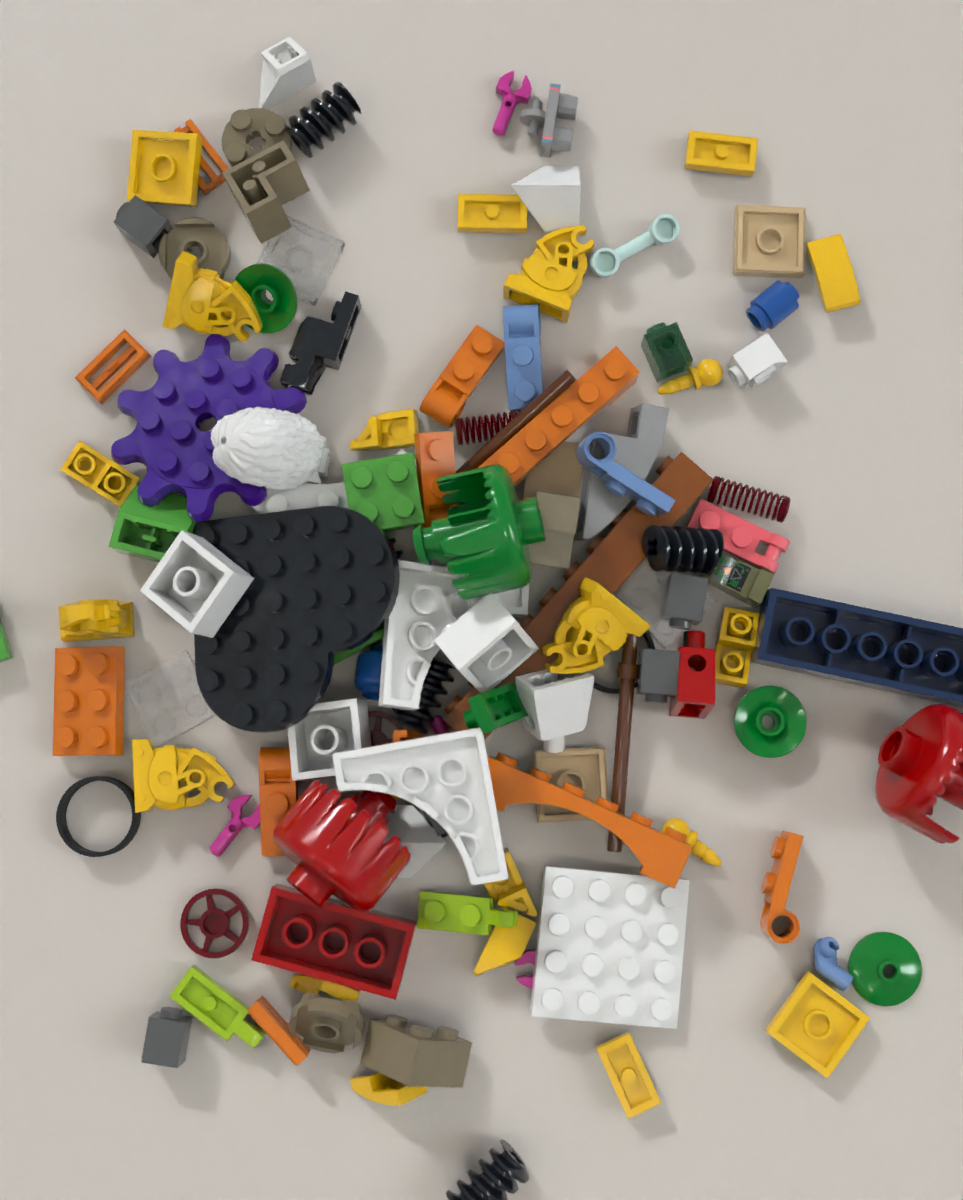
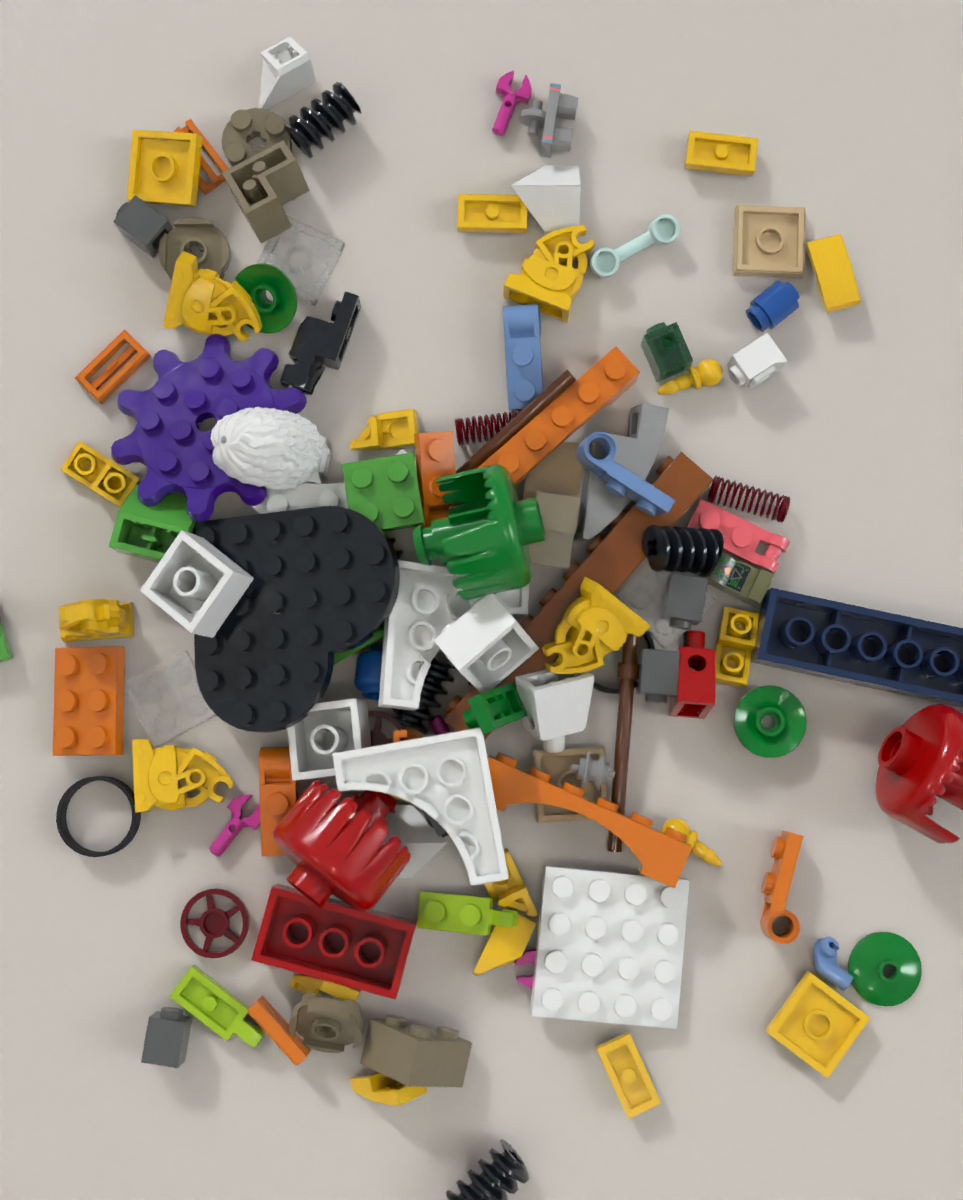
(461, 377): orange plate -> none
(592, 771): none -> light grey wheel

